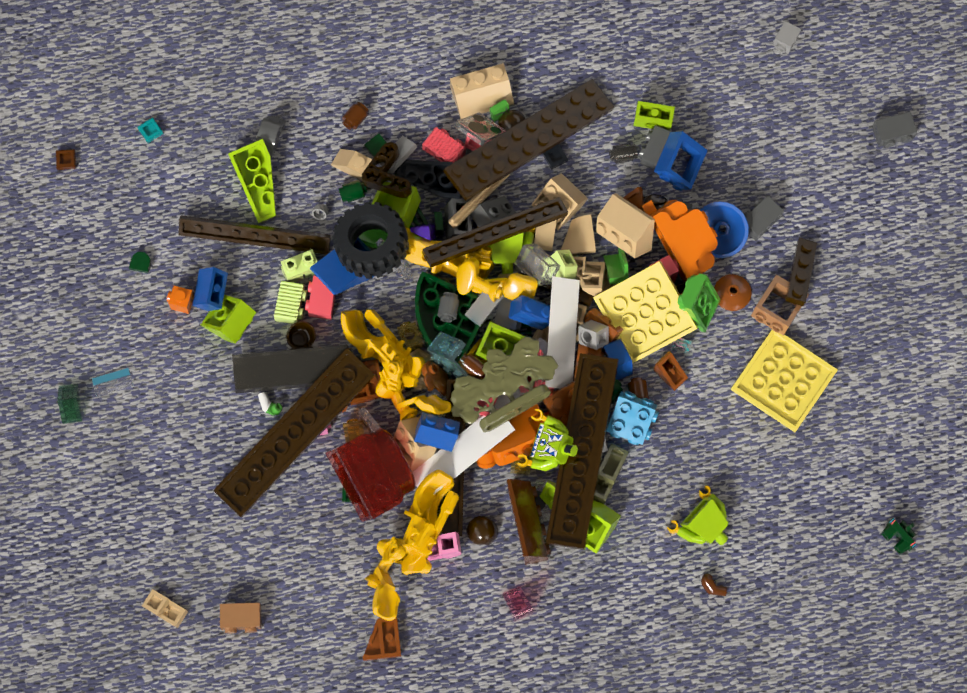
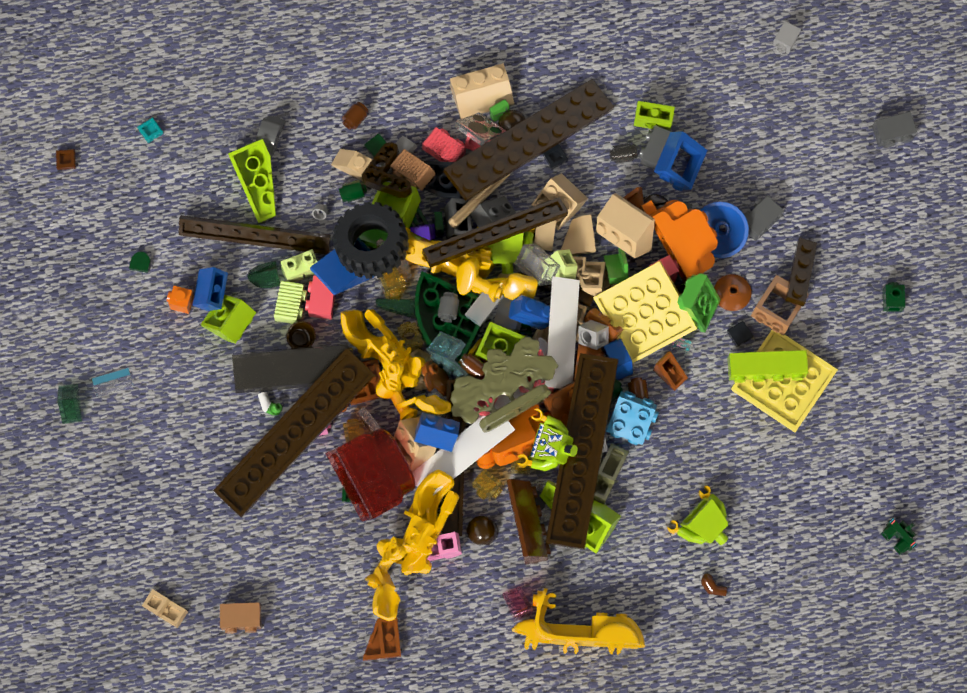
(265, 275): none -> clear green brick
(392, 284): none -> clear yellow brick
(399, 306): none -> clear green slope
(412, 169): none -> medium nougat brick
(487, 486): none -> clear yellow brick
(604, 630): none -> yellow piece
(740, 333): none -> black tile
(767, 365): none -> lime brick
(893, 297): none -> dark green brick

